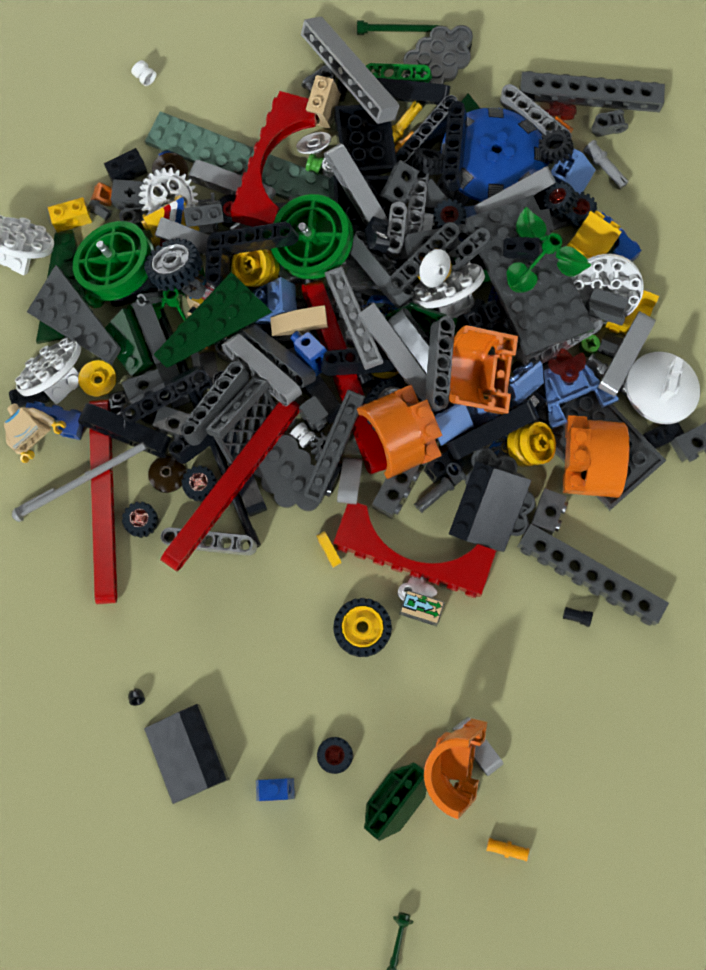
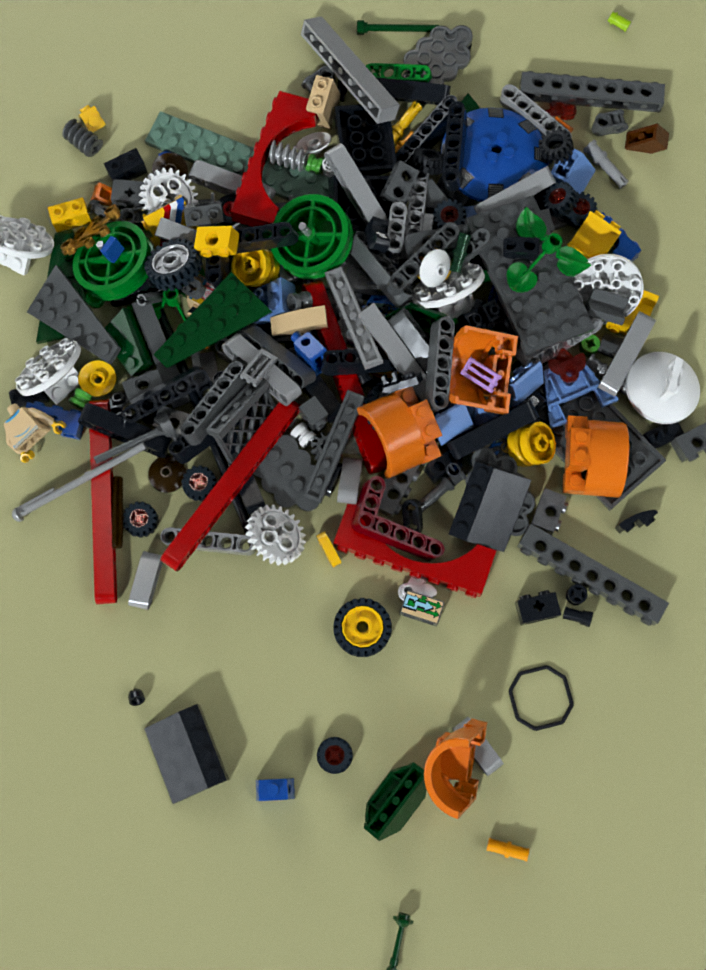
(80, 398): none -> bright green wheel
(82, 138): none -> dark grey piece
(84, 236): none -> pearl gold plant
(91, 118): none -> yellow bracket
(112, 249): none -> blue tile
(117, 512): none -> dark brown axle
(145, 74): white wheel -> none
(145, 580): none -> light grey beam
(165, 428): none -> dark grey piece
(226, 239): none -> yellow brick
(250, 379): none -> light grey tile
(275, 534): none -> white gear
(287, 156): none -> light grey piece
(299, 301): none -> dark grey wheel
(390, 528): none -> dark red beam
(408, 380): none -> plate
(412, 516): none -> black beam
(460, 252): none -> clear green pin
(493, 382): none -> lavender tile
(514, 704): none -> black piece
(549, 610): none -> black brick
(579, 592): none -> black wheel
(619, 21): none -> lime pin
(640, 519): none -> black slope
(647, 139): none -> reddish brown slope

